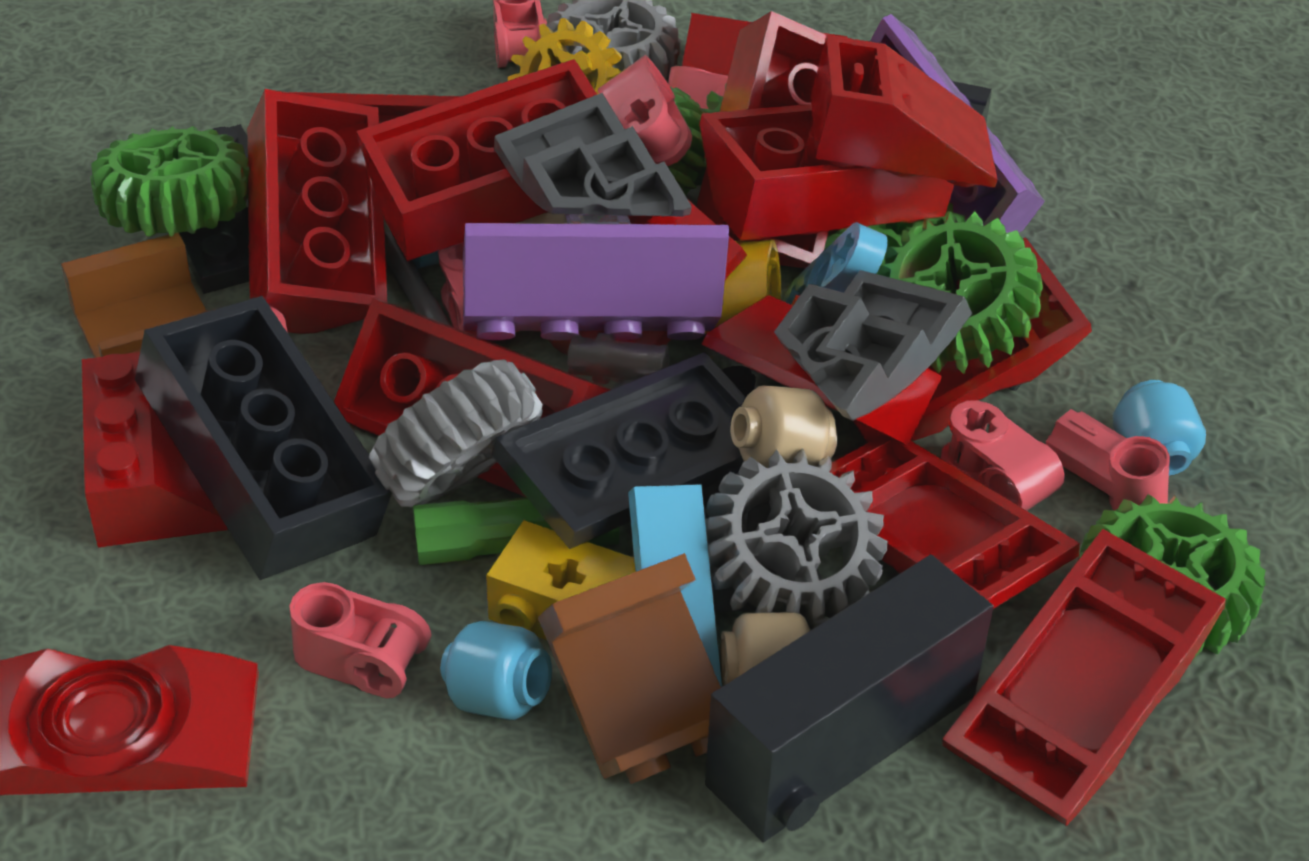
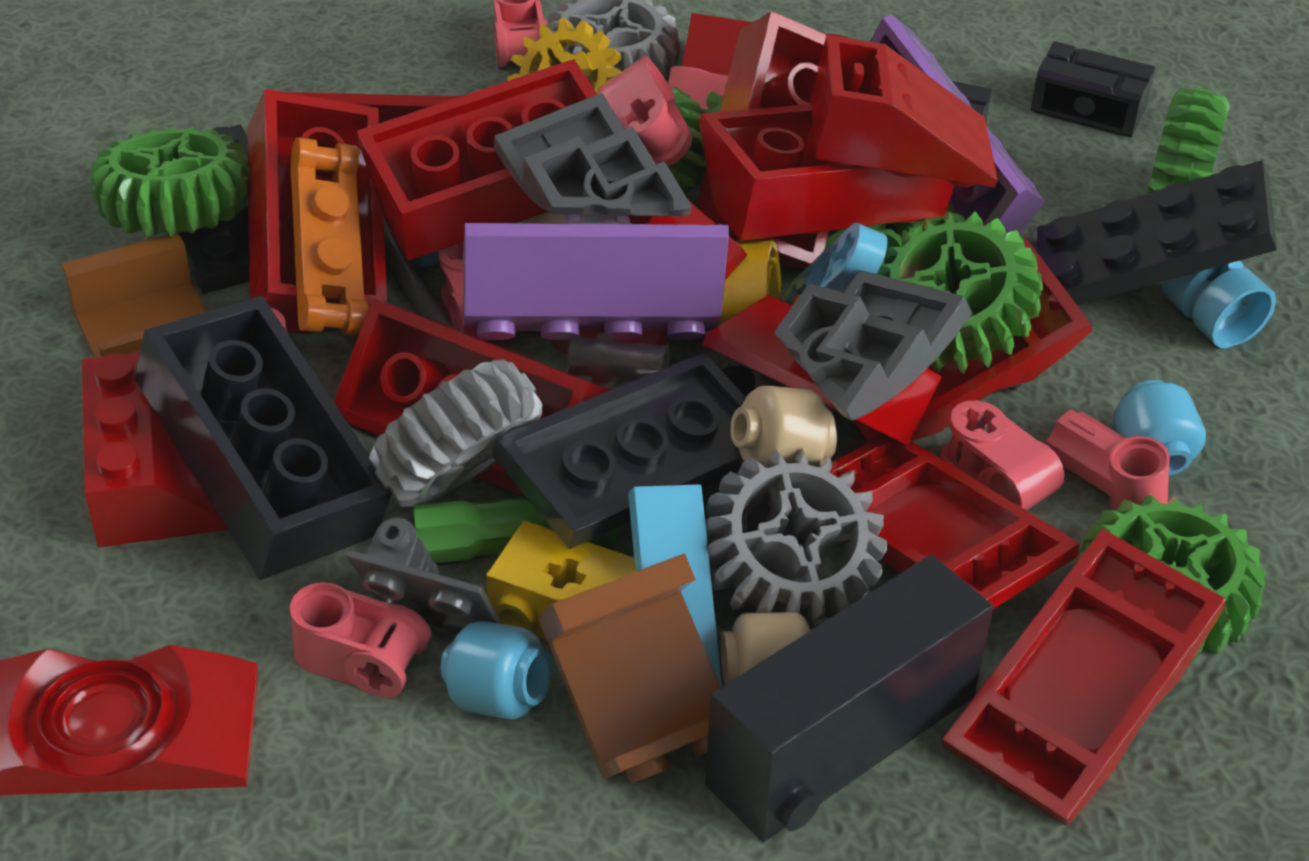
(327, 238): none -> orange plate
(404, 574): none -> dark grey hinge
(1092, 89): none -> black brick
(1161, 234): none -> black plate
(1189, 137): none -> bright green gear
(1223, 302): none -> medium azure wheel

